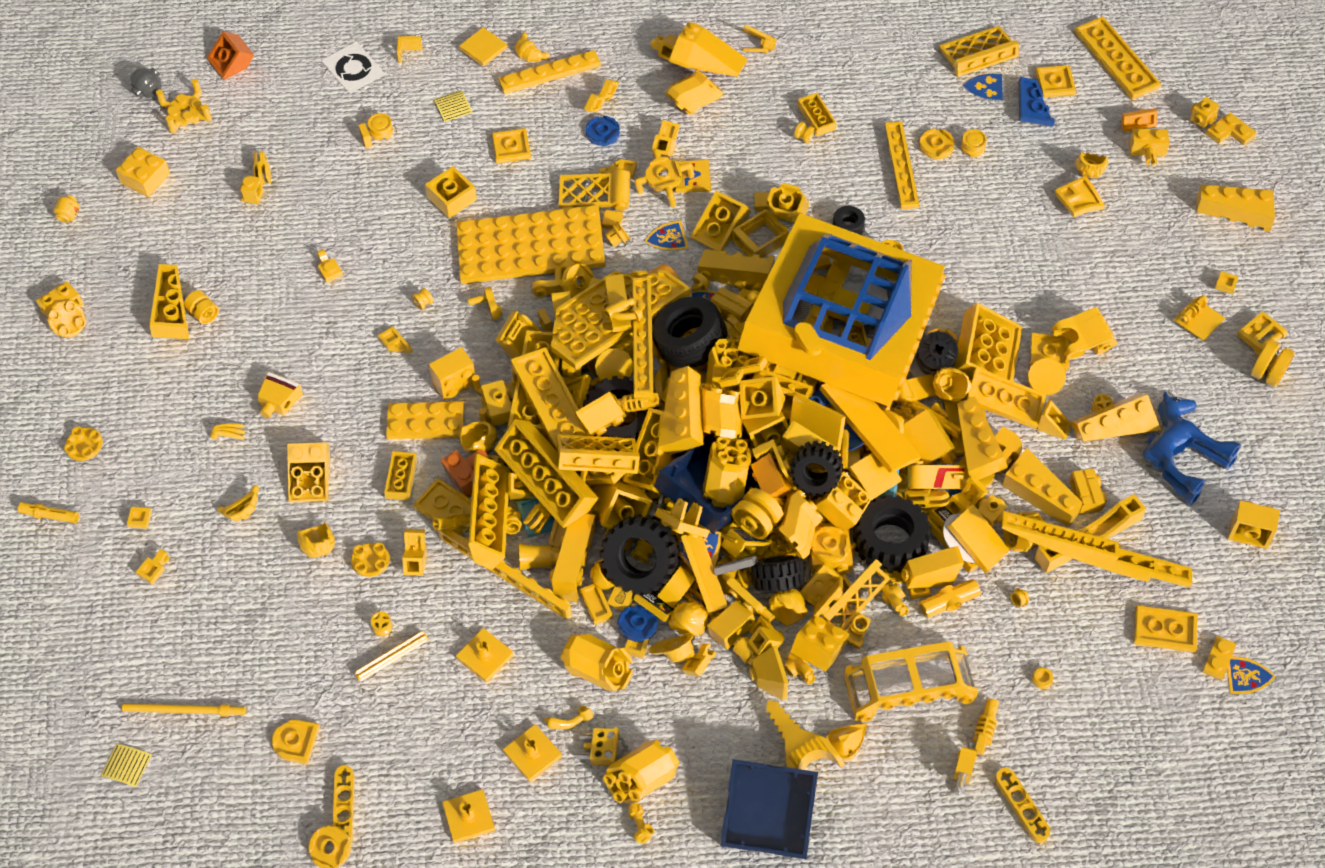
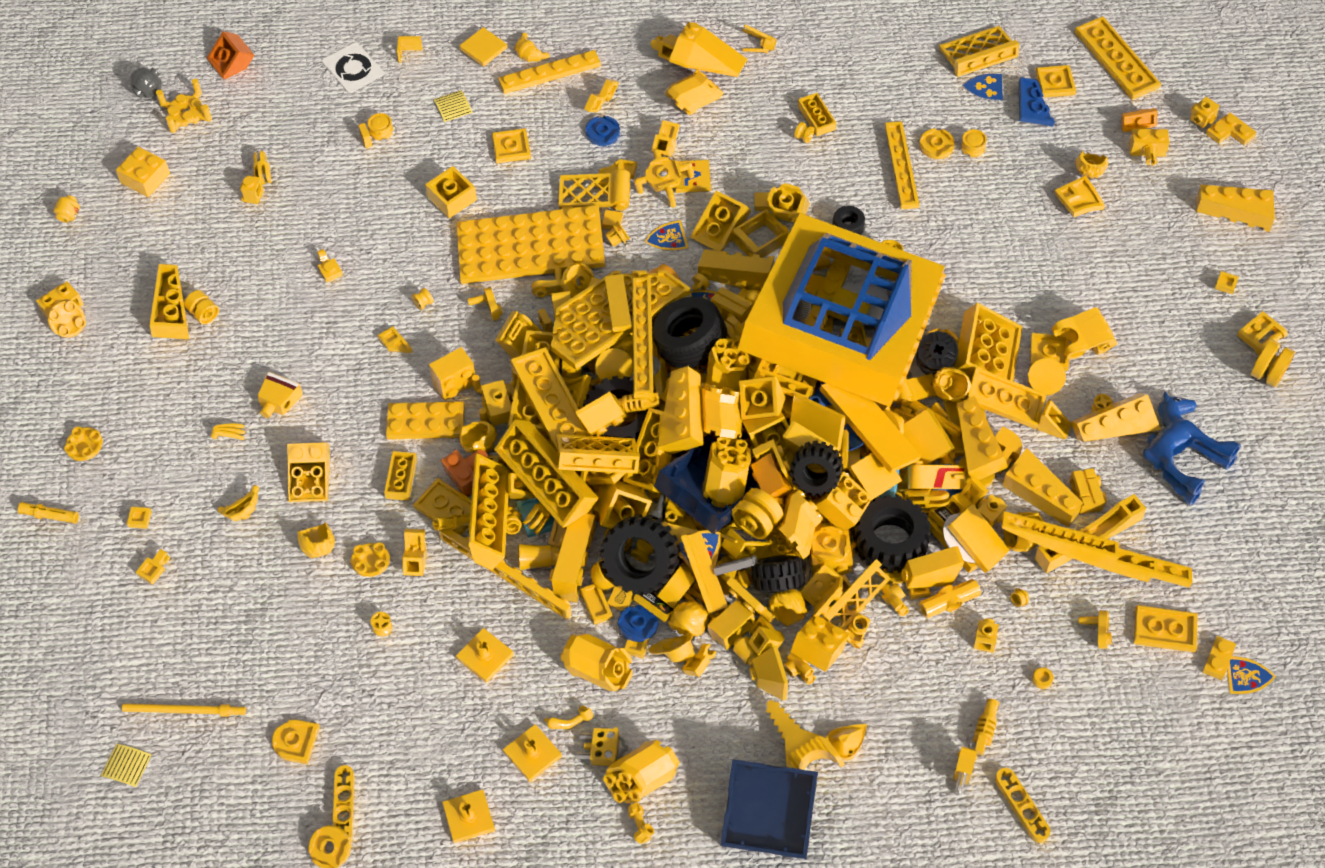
(391, 655): axle -> none
(617, 311): yellow plant -> none
(681, 523): yellow plate -> none
(750, 366): yellow tile -> none
(808, 339): yellow tile -> none
(909, 678): windscreen -> none
(986, 635): none -> yellow brick
(1102, 620): none -> yellow piece
(1199, 318): yellow hinge -> none
(1253, 524): yellow brick -> none

